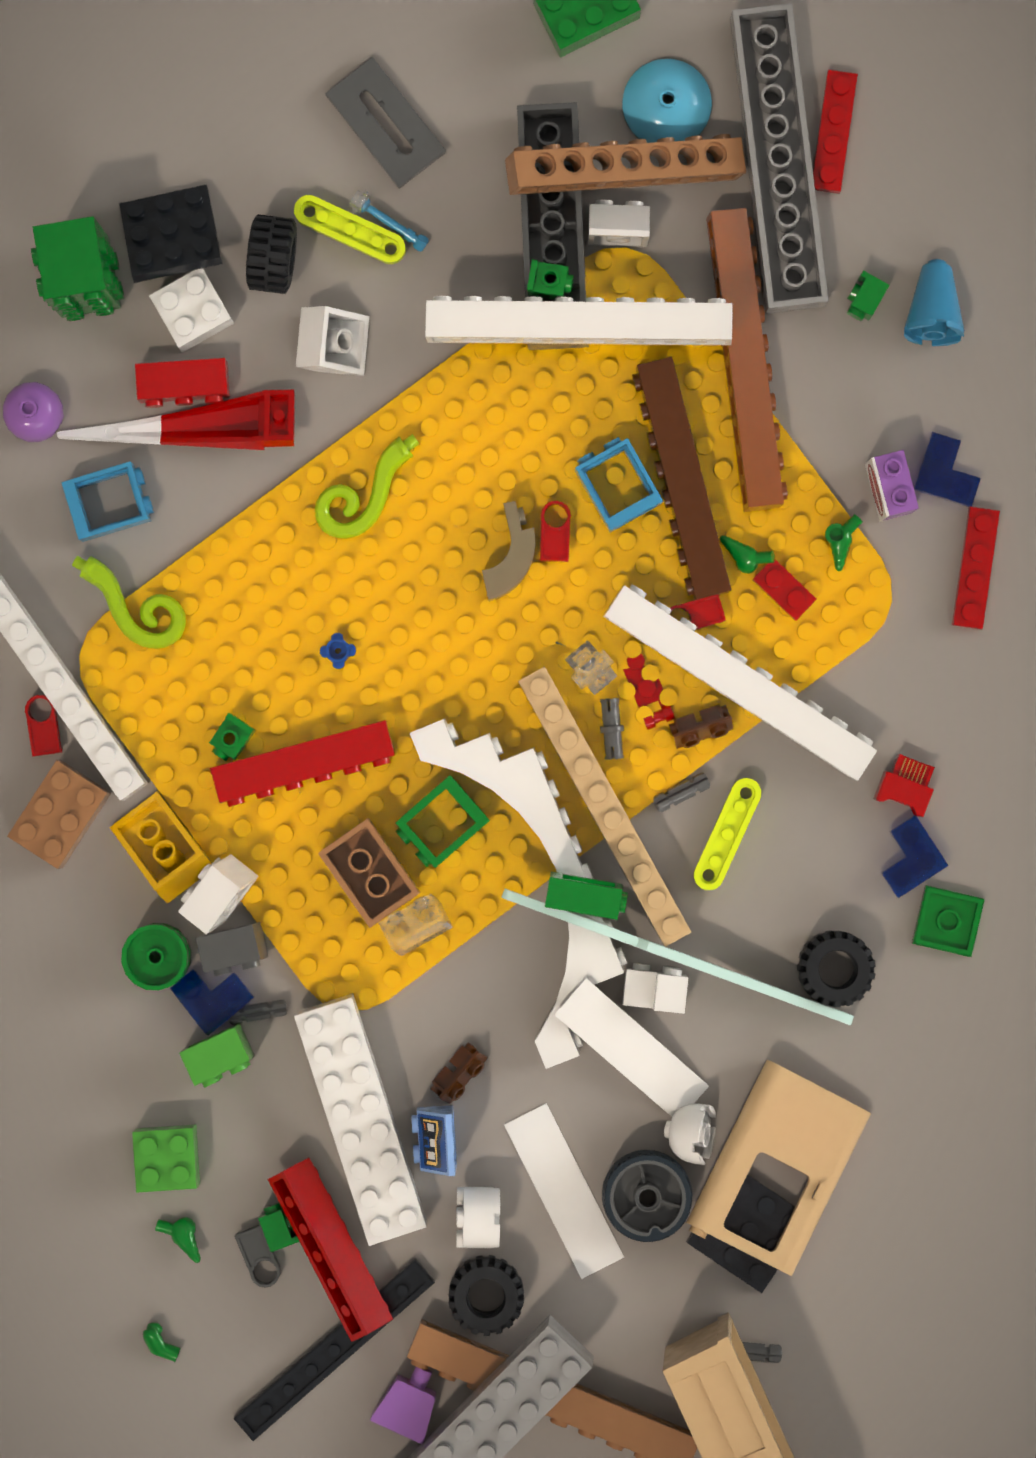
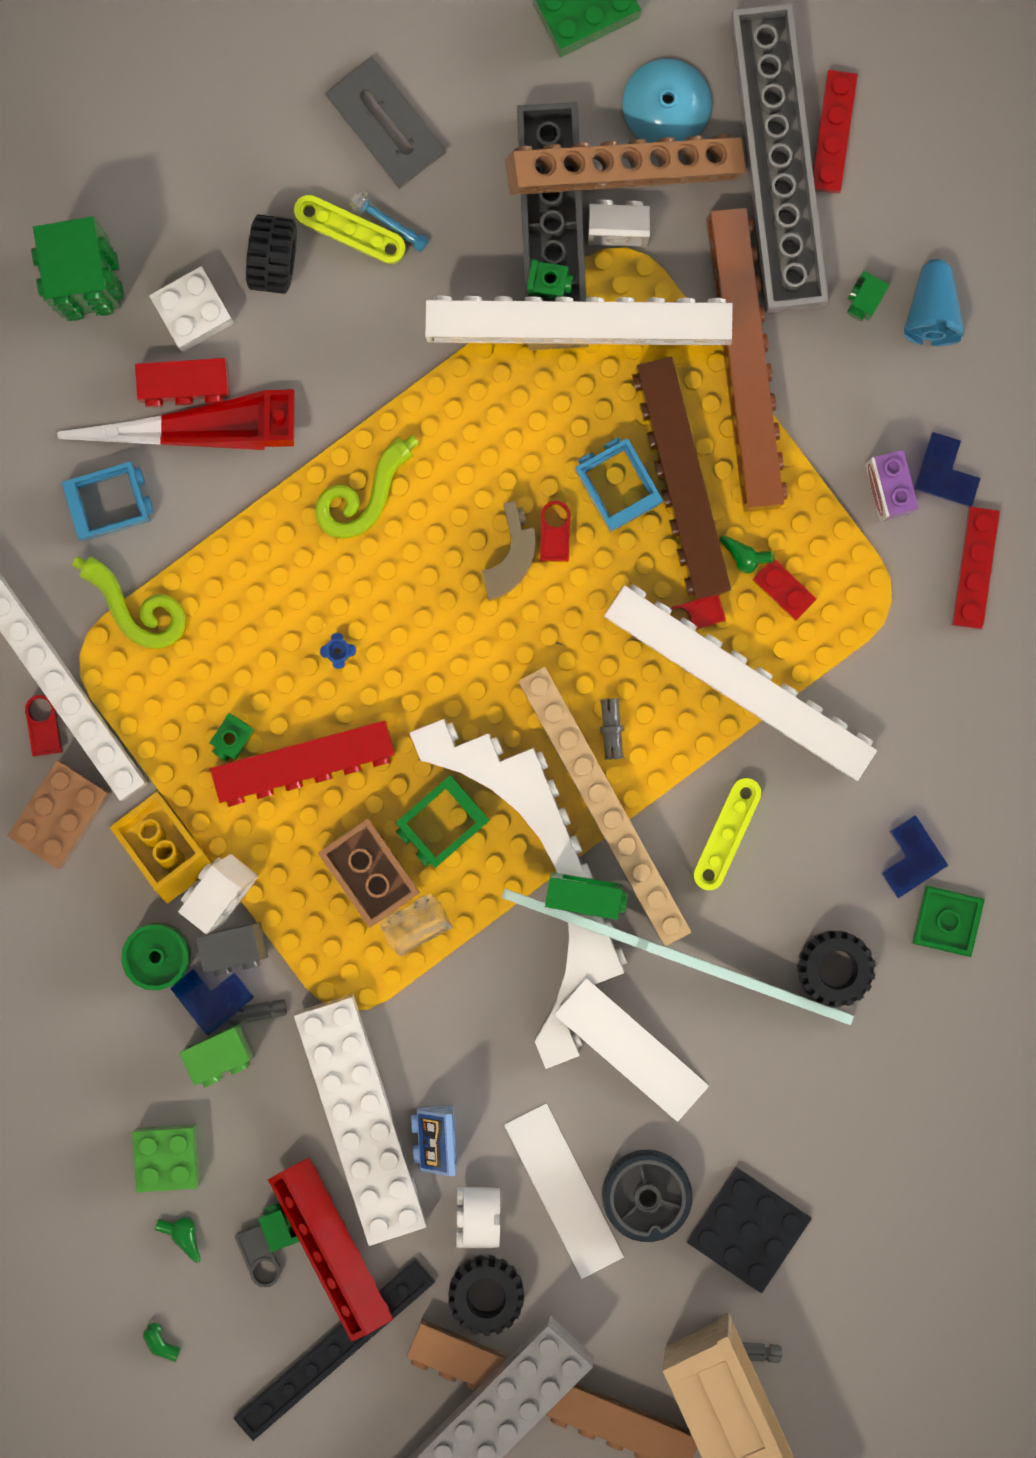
(32, 412): medium lavender cylinder -> none
(170, 233): black plate -> none
(332, 340): white slope -> none
(407, 1406): medium lavender torso -> none
(468, 1064): reddish brown hinge -> none
(594, 672): clear brick -> none
(647, 692): red plate -> none
(655, 989): white brick -> none
(681, 792): dark grey axle -> none
(691, 1133): white cylinder -> none
(715, 724): reddish brown hinge -> none
(799, 1128): tan piece -> none
(840, 539): green animal -> none
(907, 784): red piece -> none

